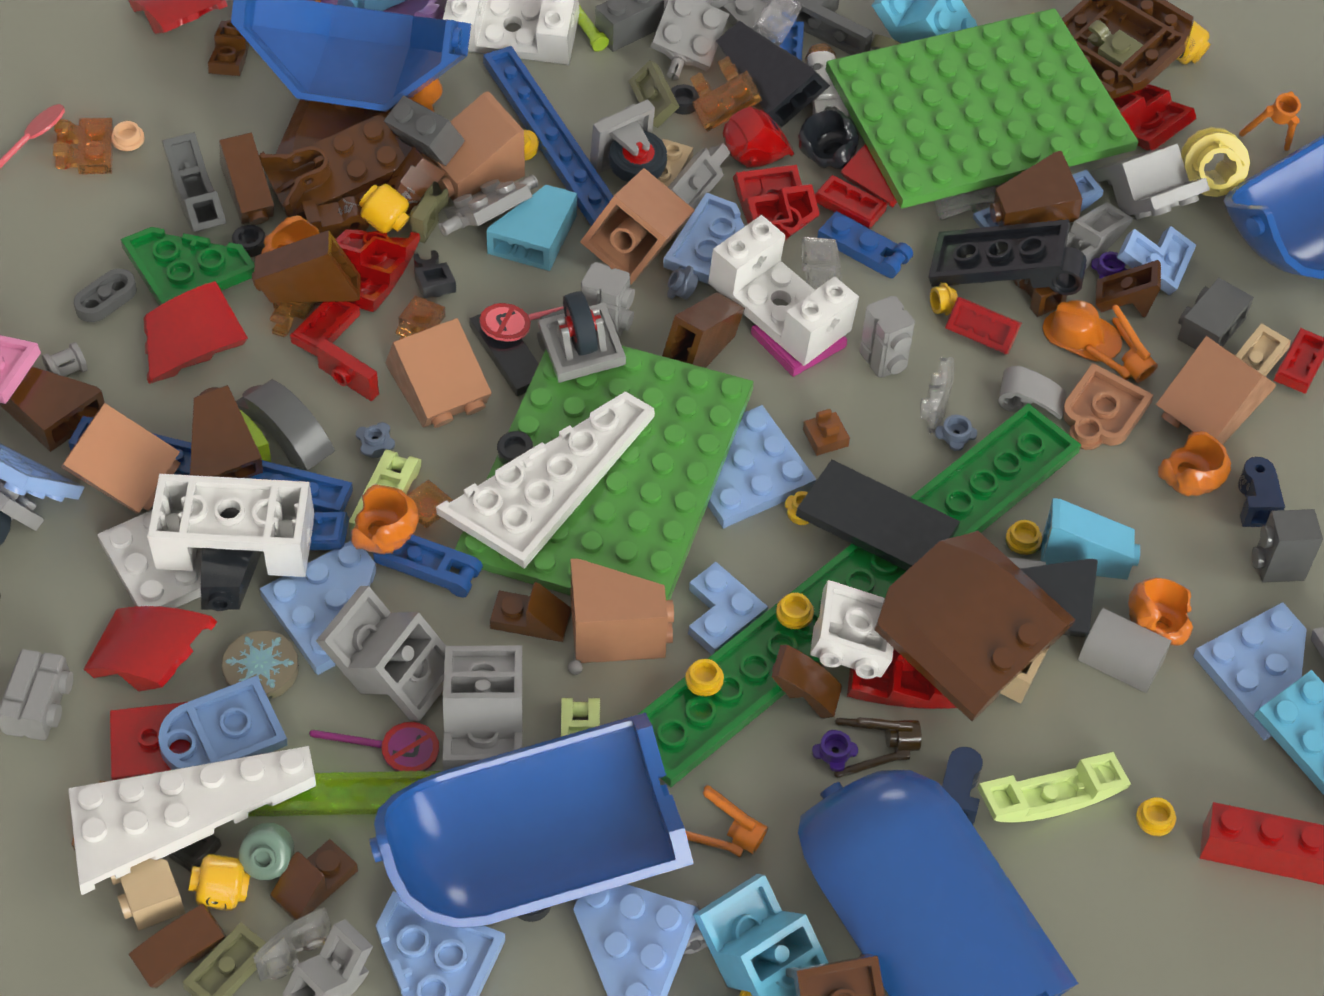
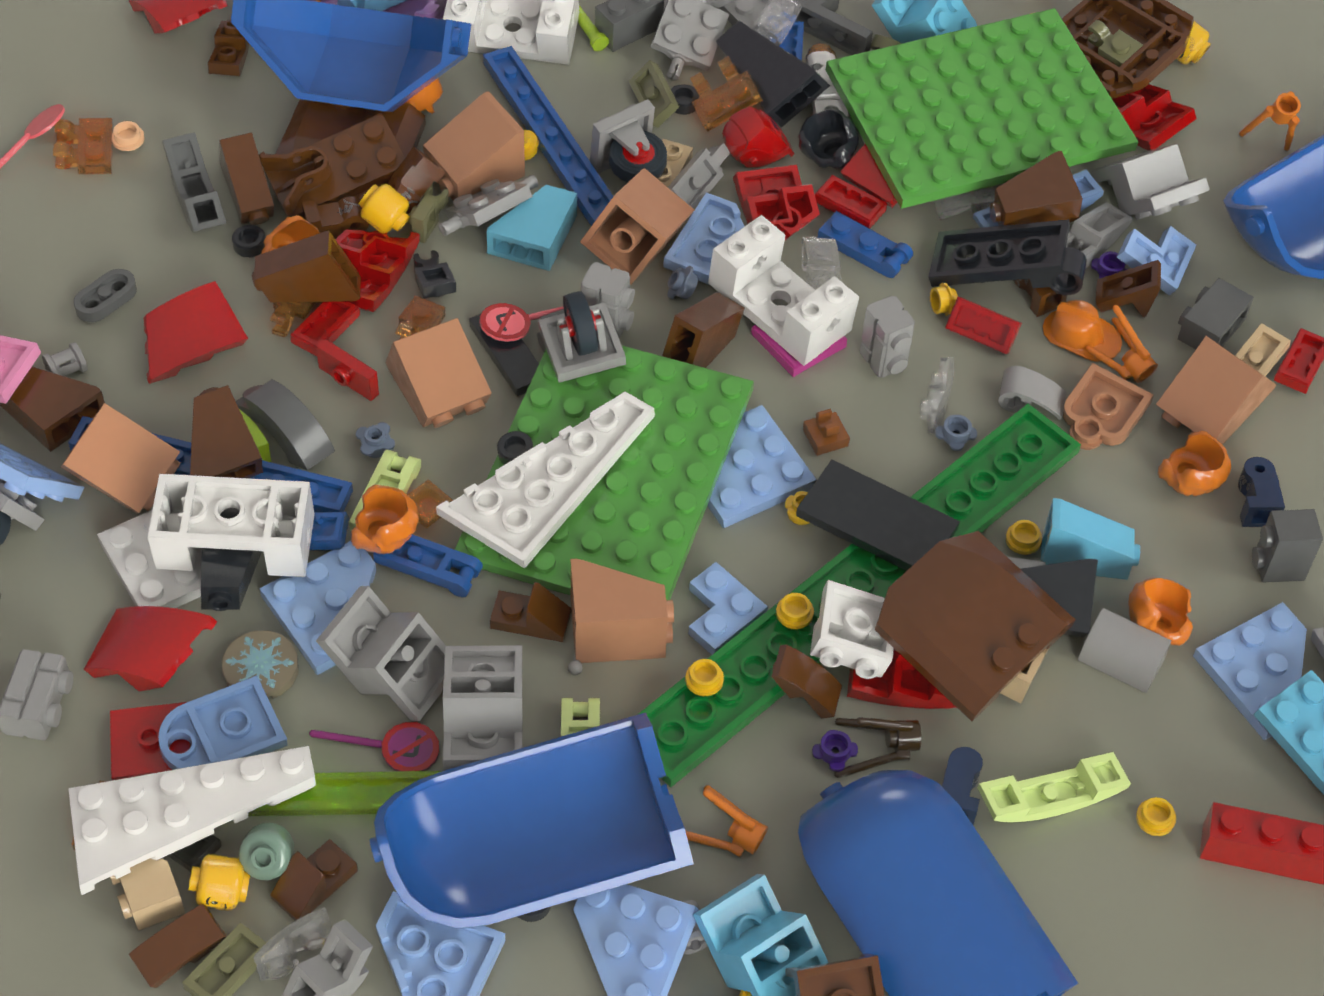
(179, 264): green plate -> none
(424, 130): dark grey brick -> none
(1228, 173): light yellow piece -> none

